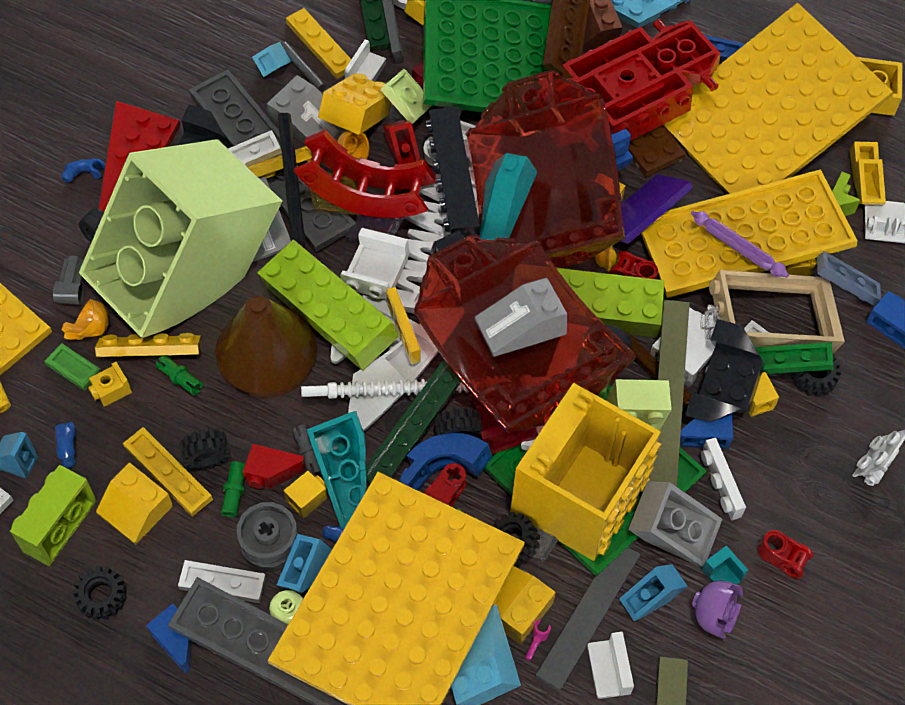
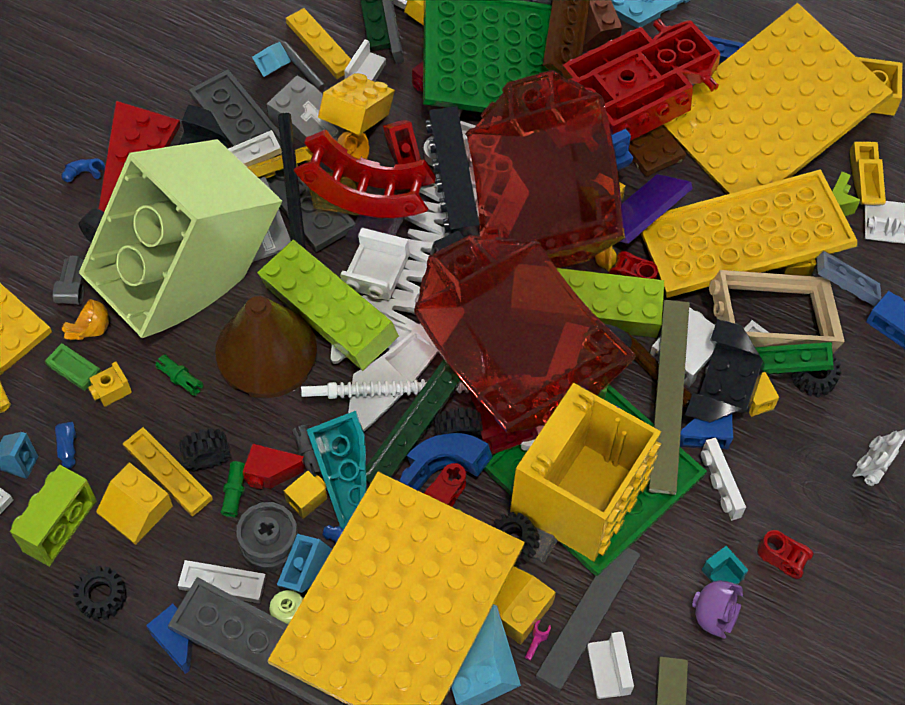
(155, 345): yellow plate -> none
(403, 325): yellow tile -> none
(406, 96): yellowish green tile -> none
(505, 195): teal wedge -> none
(523, 318): light grey slope -> none
(643, 399): yellowish green brick -> none
(653, 591): dark azure slope -> none
(675, 522): light grey slope -> none
(708, 320): clear plate -> none
(740, 244): medium lavender wheel -> none

